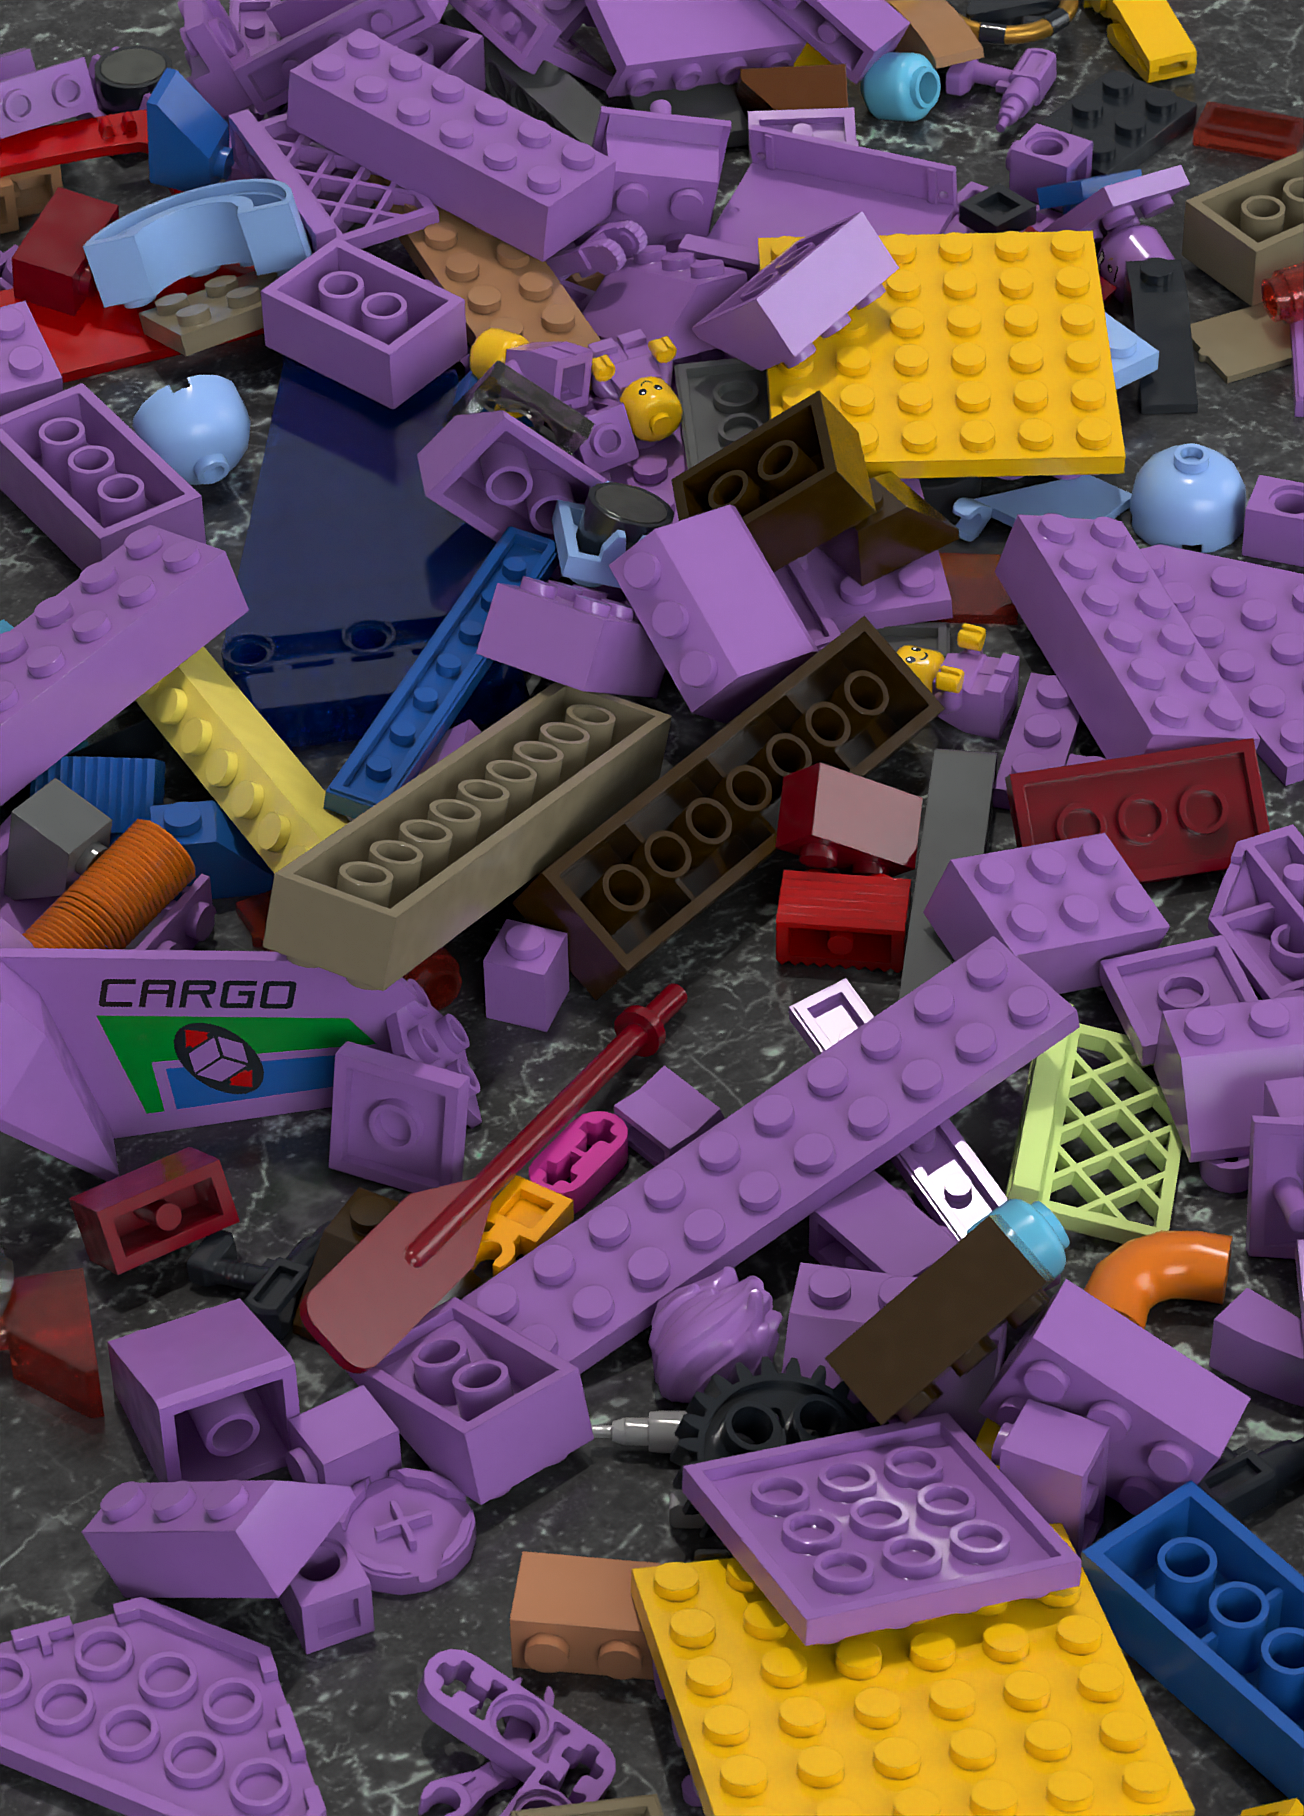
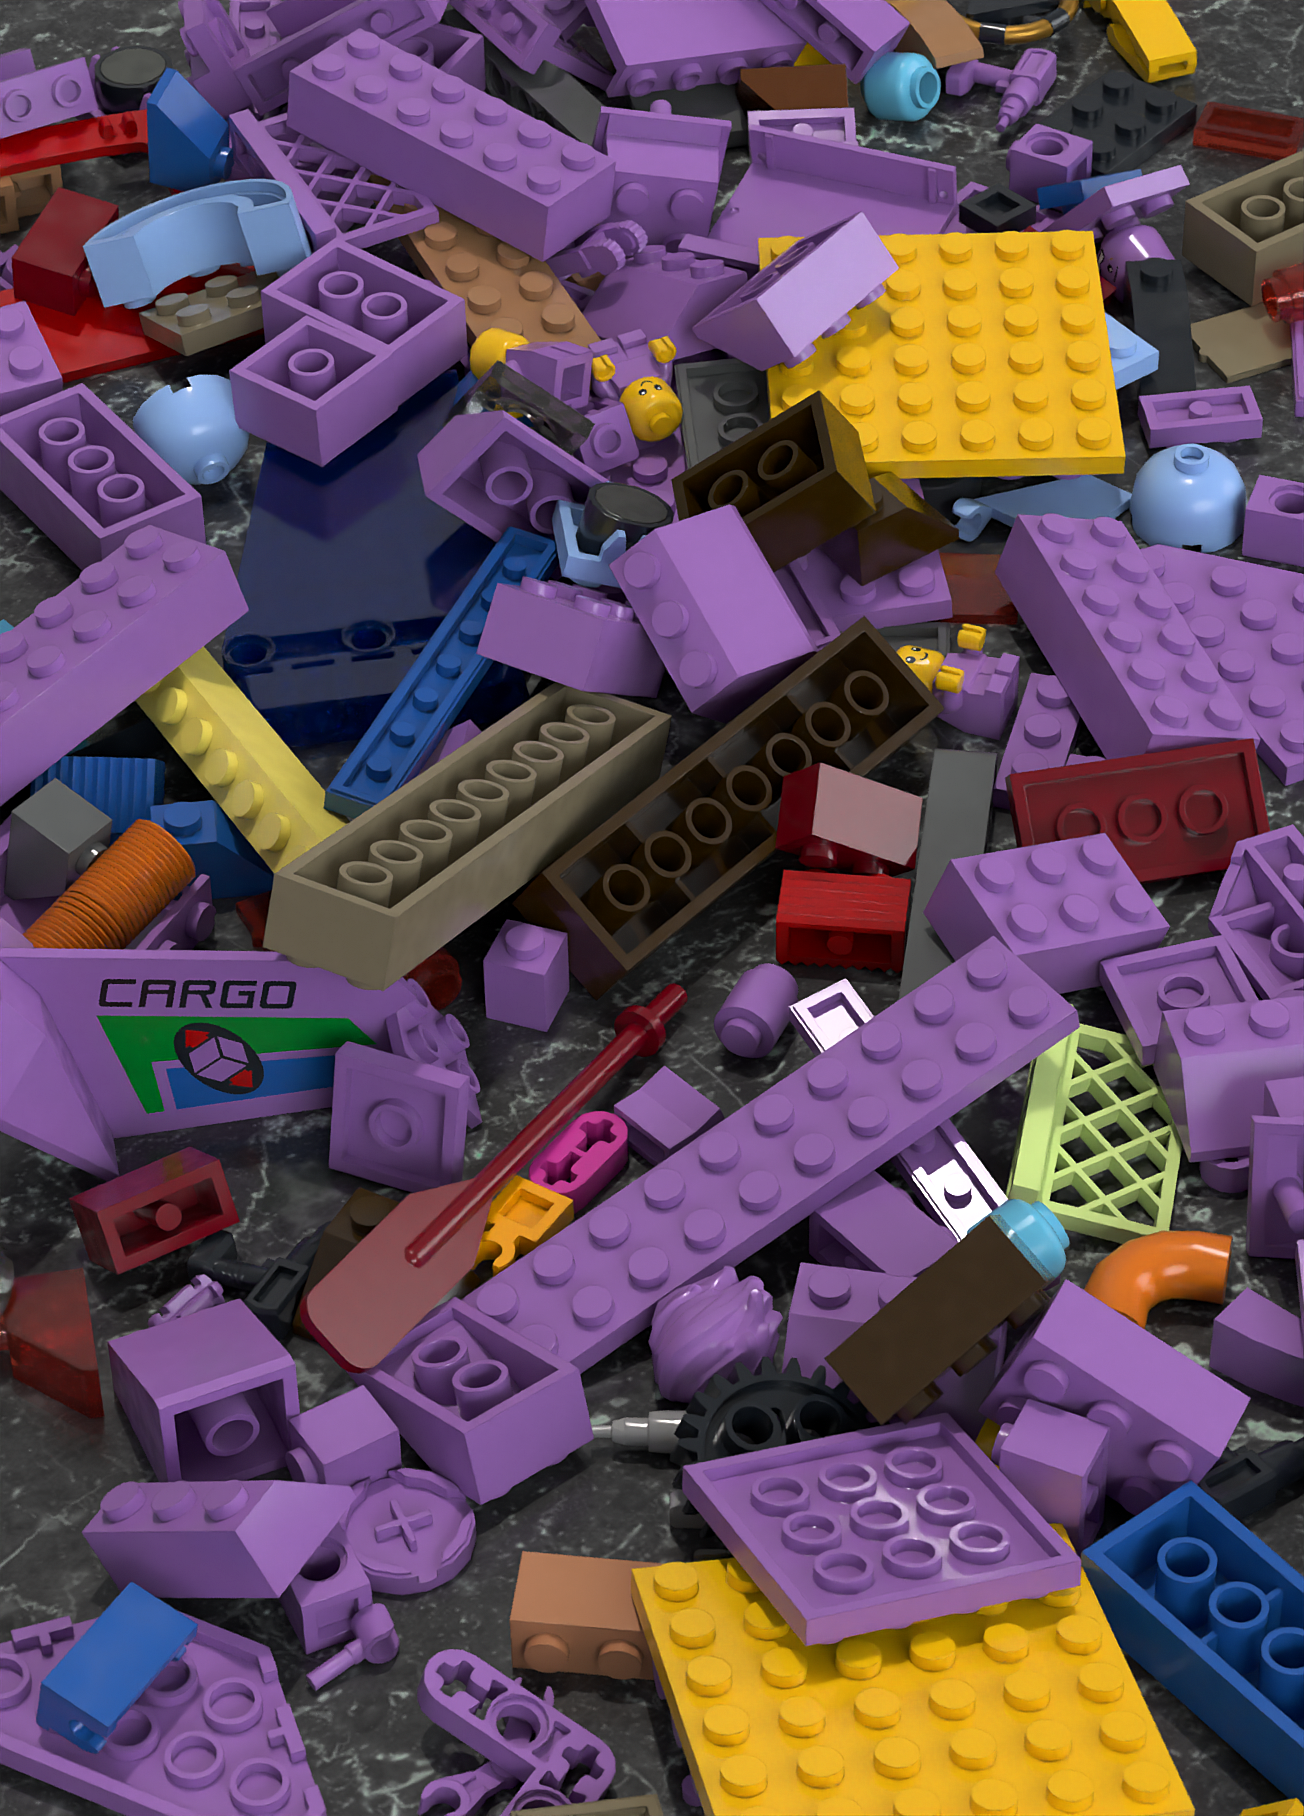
(112, 1667): none -> blue hinge
(190, 1300): none -> medium lavender piece
(314, 390): none -> medium lavender brick
(374, 1641): none -> medium lavender hand
(756, 1011): none -> medium lavender brick
(1200, 417): none -> medium lavender plate

